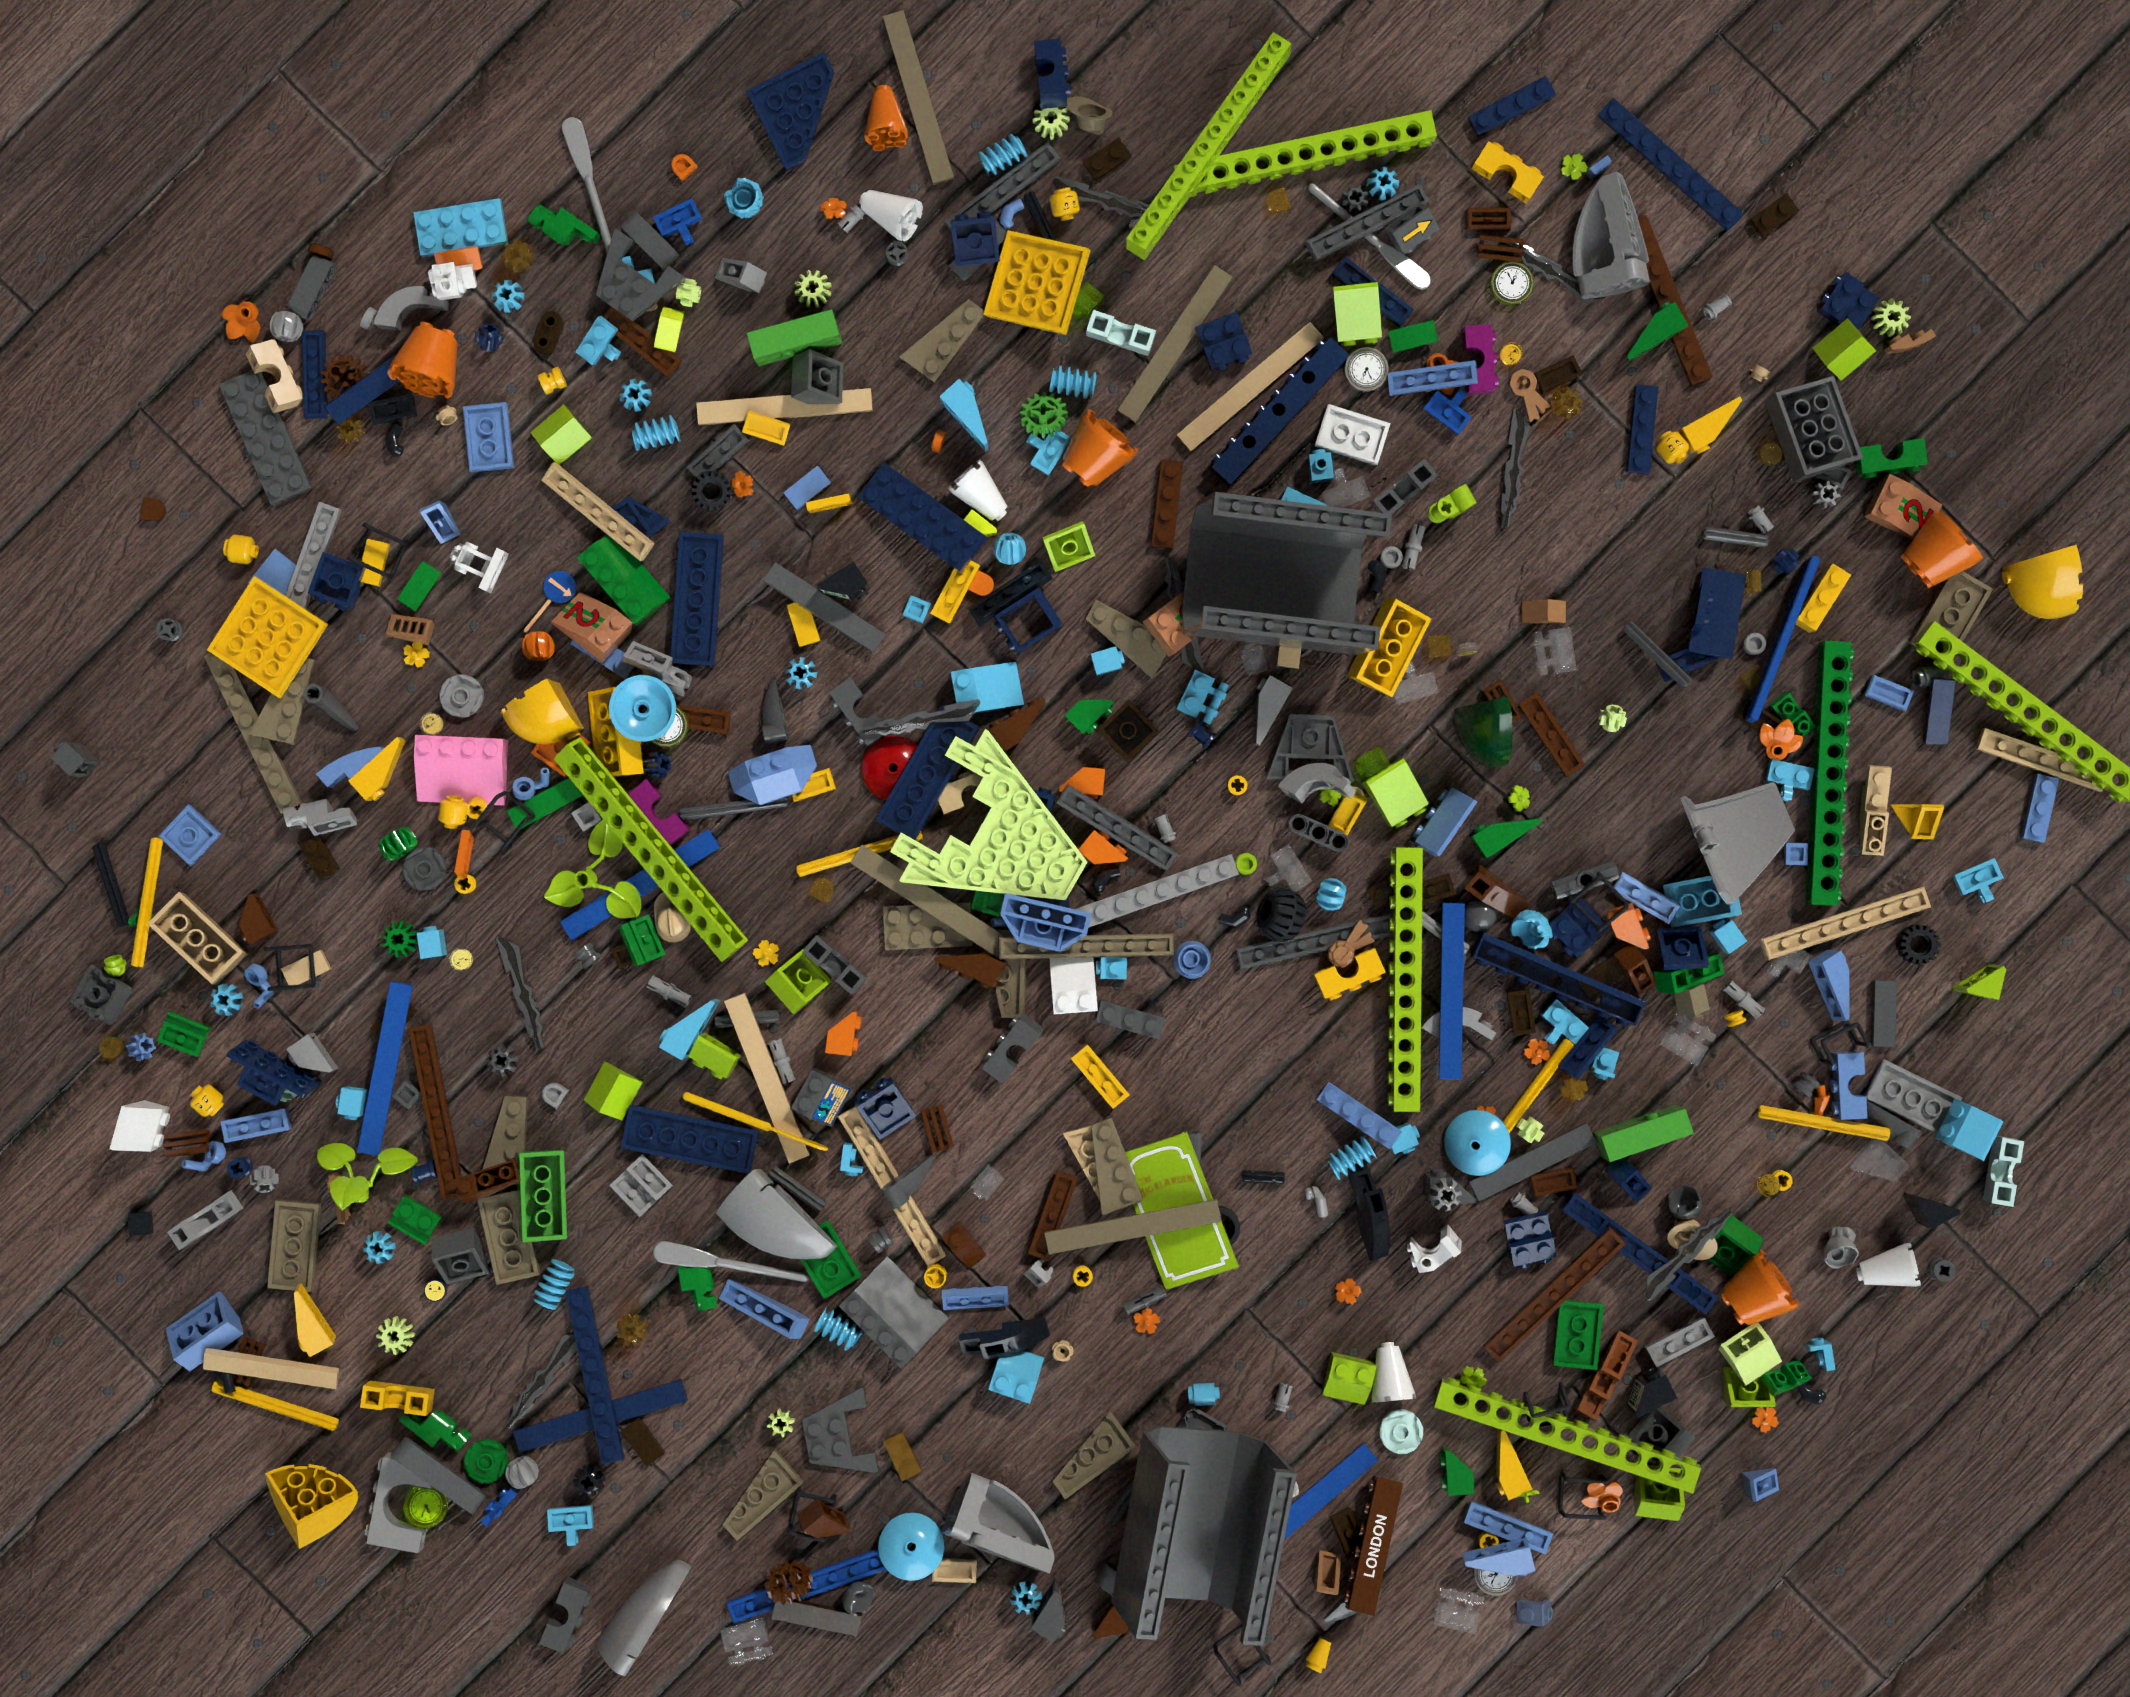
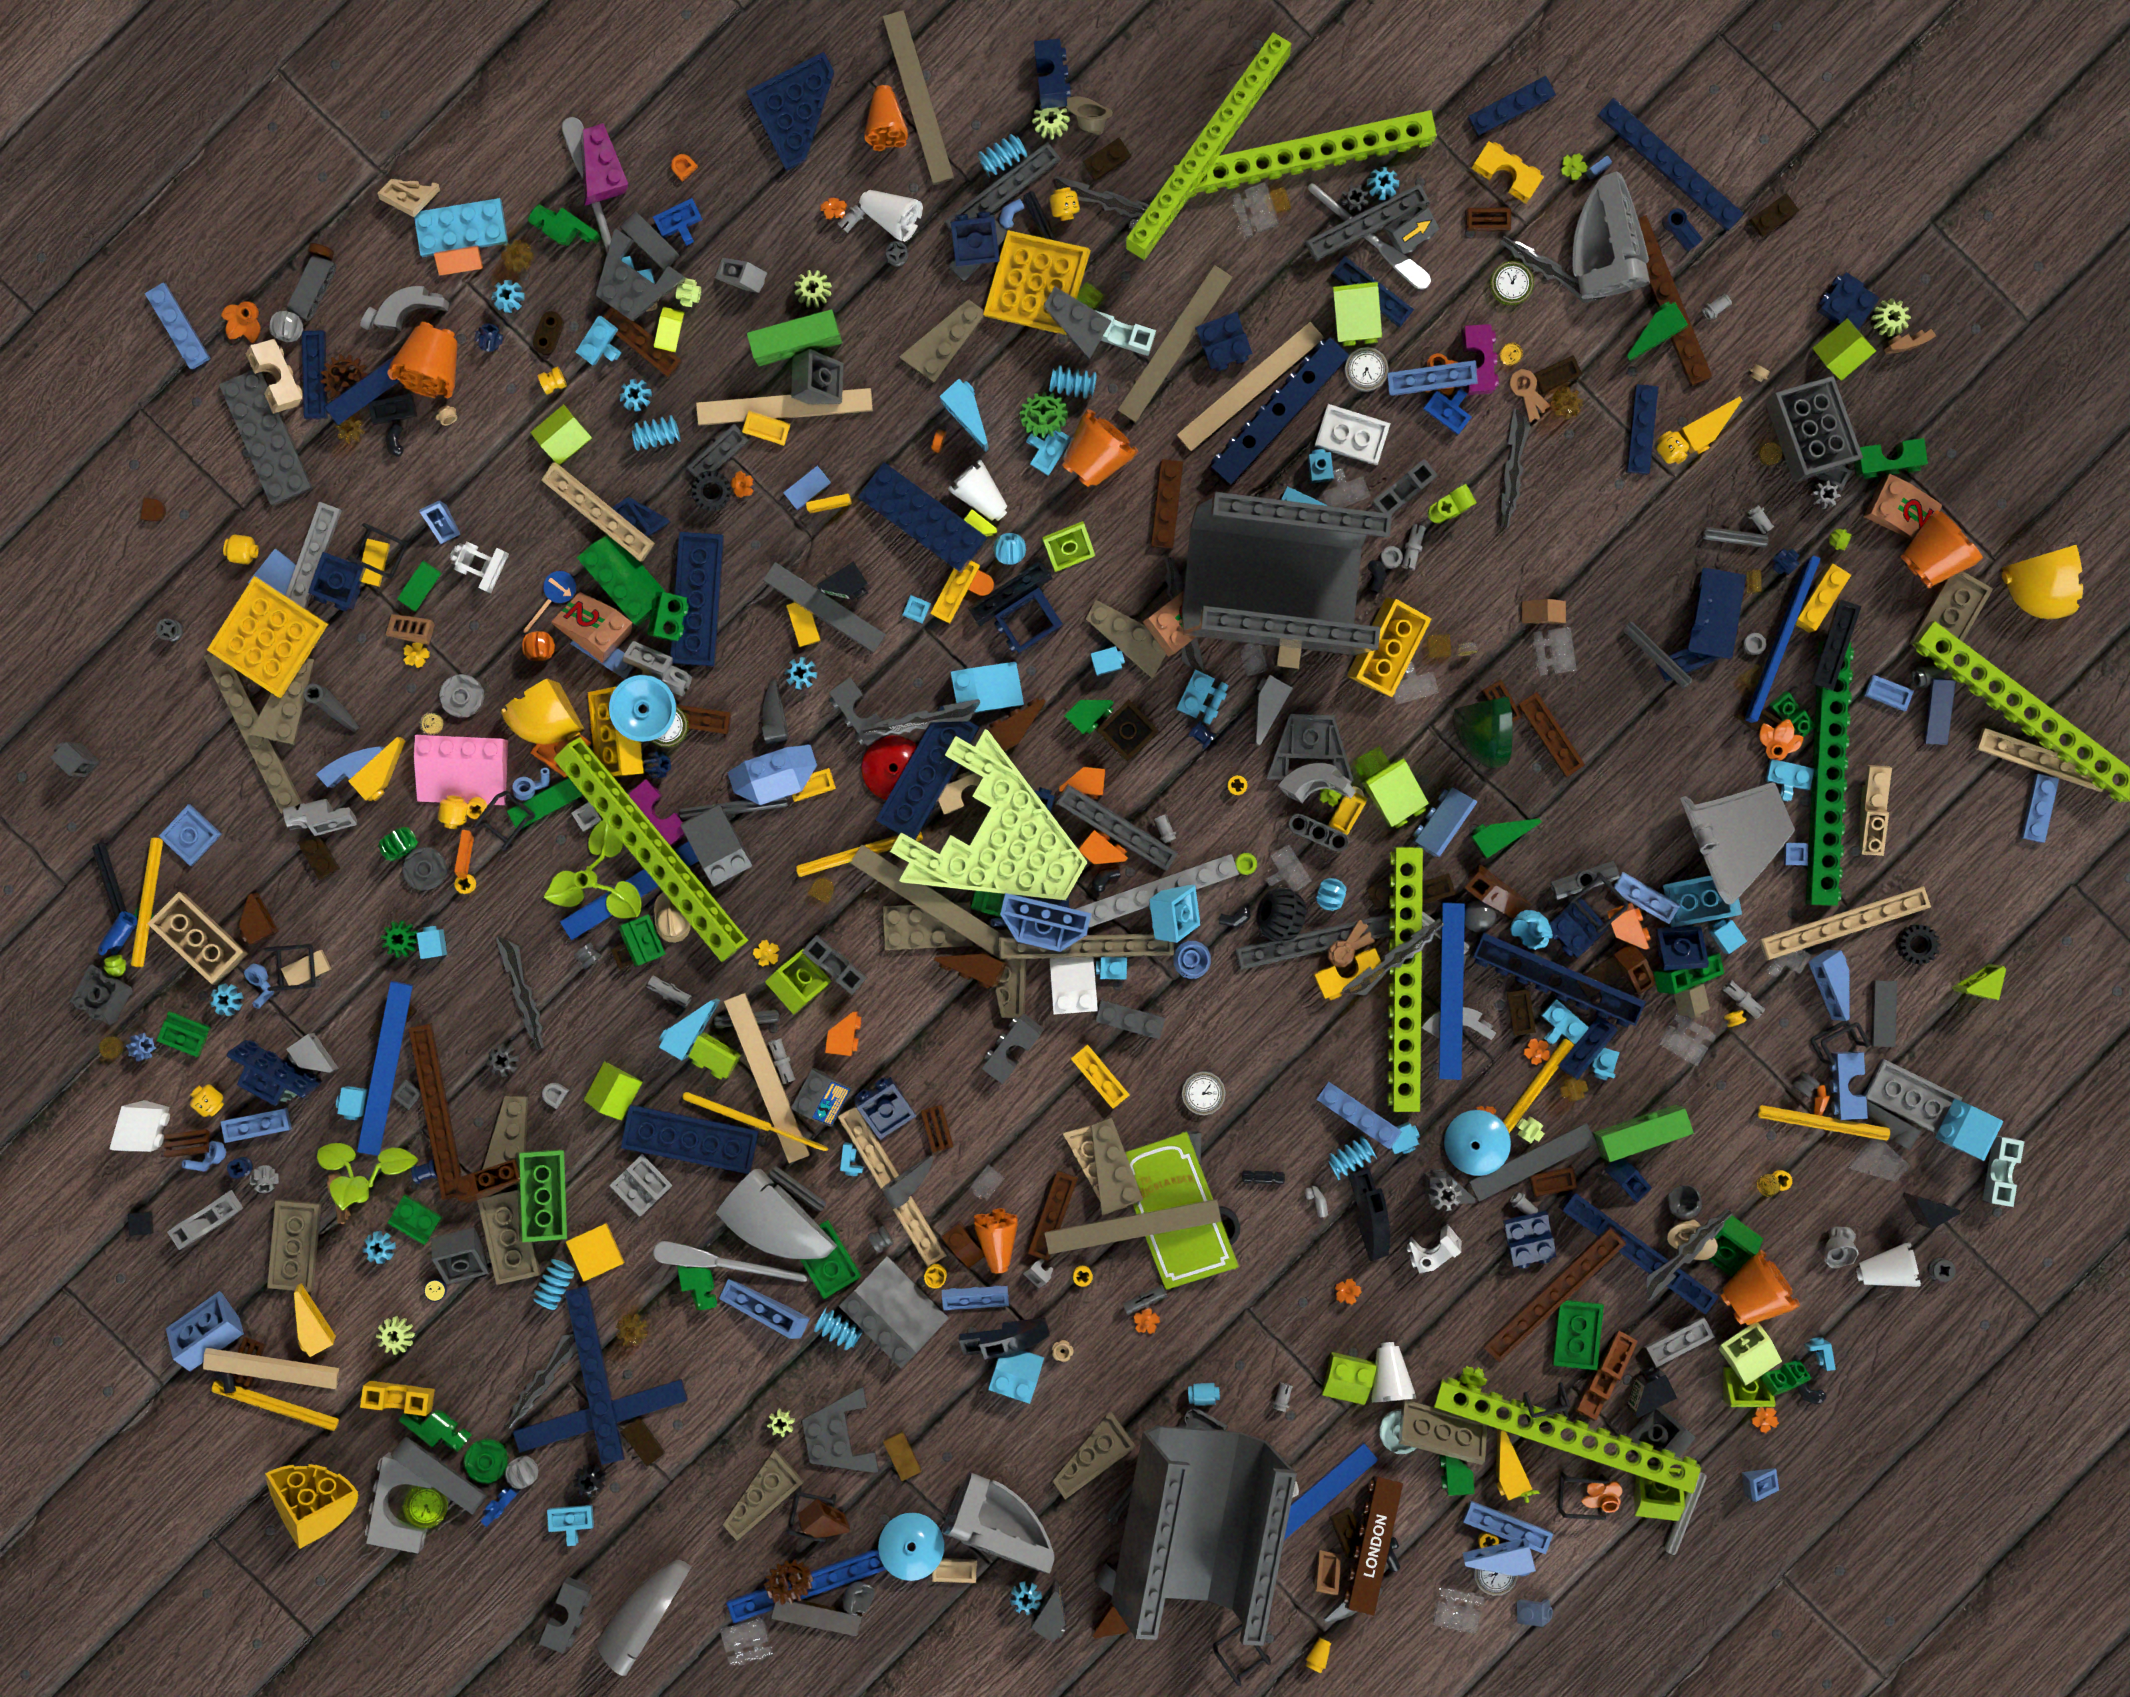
(118, 933): none -> blue piece
(177, 326): none -> medium blue plate
(408, 195): none -> tan wing
(451, 280): white tile -> none
(461, 959): clear tile -> none
(488, 437): medium blue tile -> none
(595, 1252): none -> yellow tile
(601, 168): none -> magenta wedge
(661, 615): none -> green brick
(716, 845): none -> dark grey slope
(744, 198): medium azure hair -> none
(997, 1237): none -> orange cone
(1079, 321): none -> dark grey wing
(1174, 913): none -> medium azure slope
(1203, 1093): none -> tile
(1261, 208): none -> clear plate
(1391, 1558): none -> black arm
(1395, 958): none -> dark grey sword
(1413, 336): green slope -> none
(1442, 1432): none -> dark tan plate
(1500, 248): reddish brown tile -> none
(1519, 798): lime plant -> none
(1612, 718): yellowish green gear -> none
(1679, 1527): none -> light grey axle
(1684, 231): none -> dark blue piece
(1835, 644): none -> black plate
(1839, 539): none -> lime plate
(1919, 819): yellow slope -> none
(1978, 879): medium azure plate -> none

